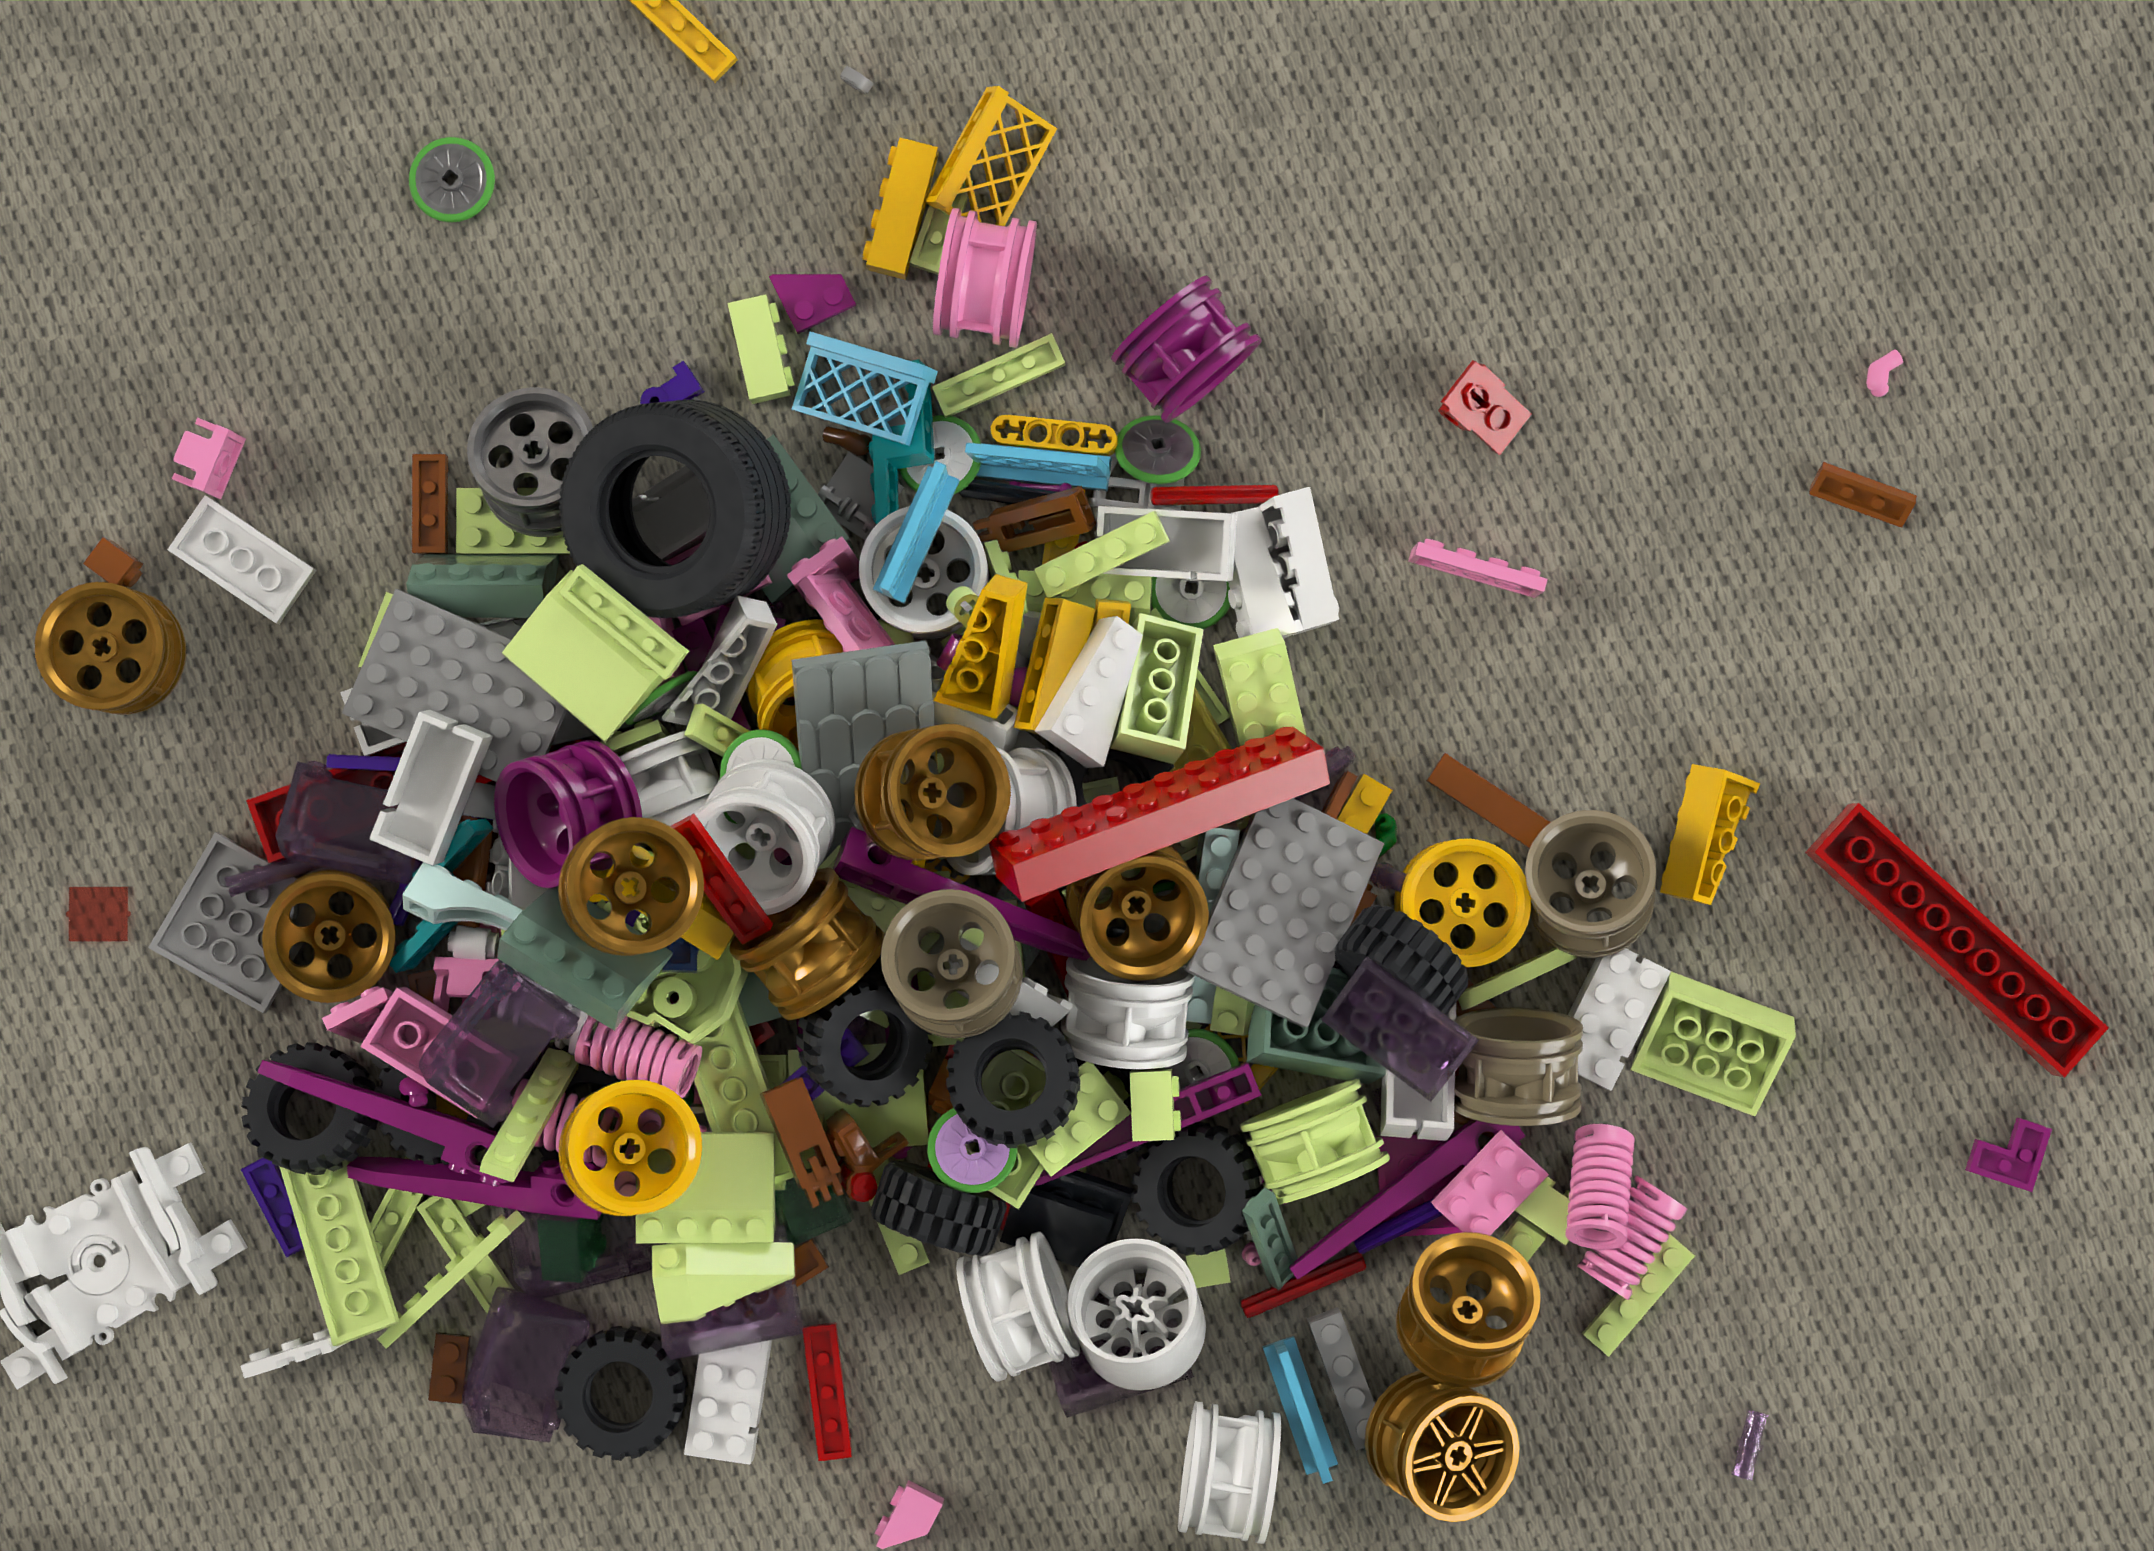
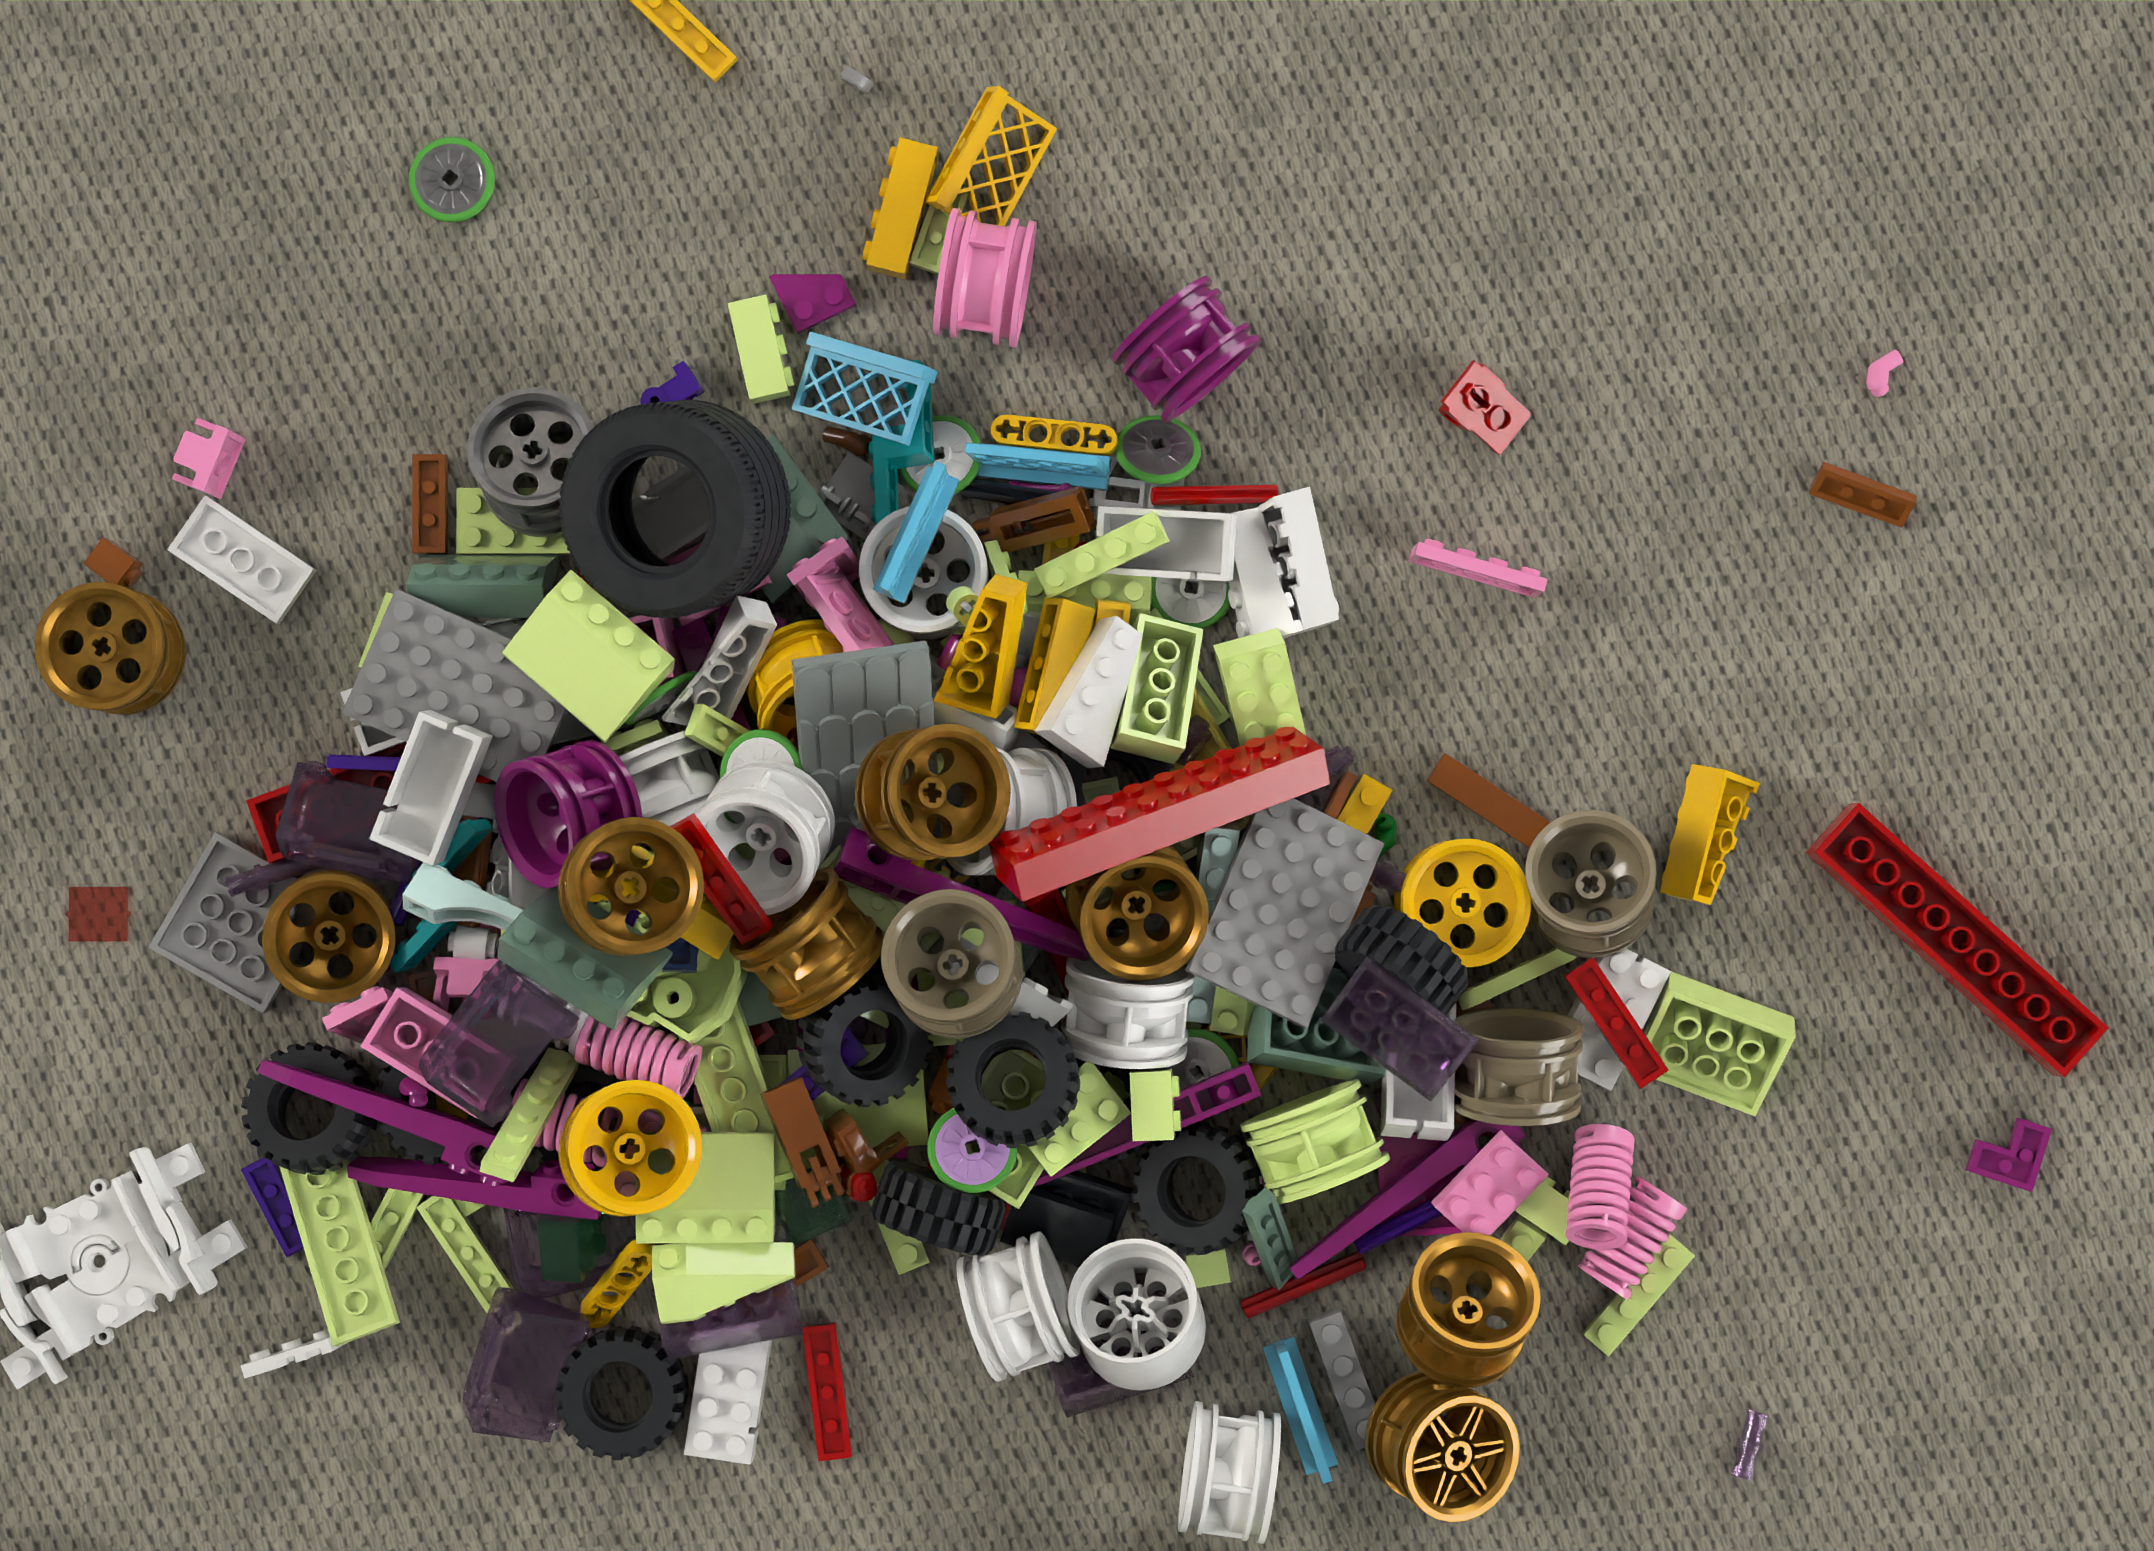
(449, 1368): reddish brown plate -> none
(457, 1270): yellowish green plate -> none
(615, 1283): none -> yellow beam
(623, 621): yellowish green plate -> none
(912, 1516): bright pink slope -> none
(998, 375): yellowish green plate -> none
(1197, 738): none -> brick
(1616, 1023): none -> red plate

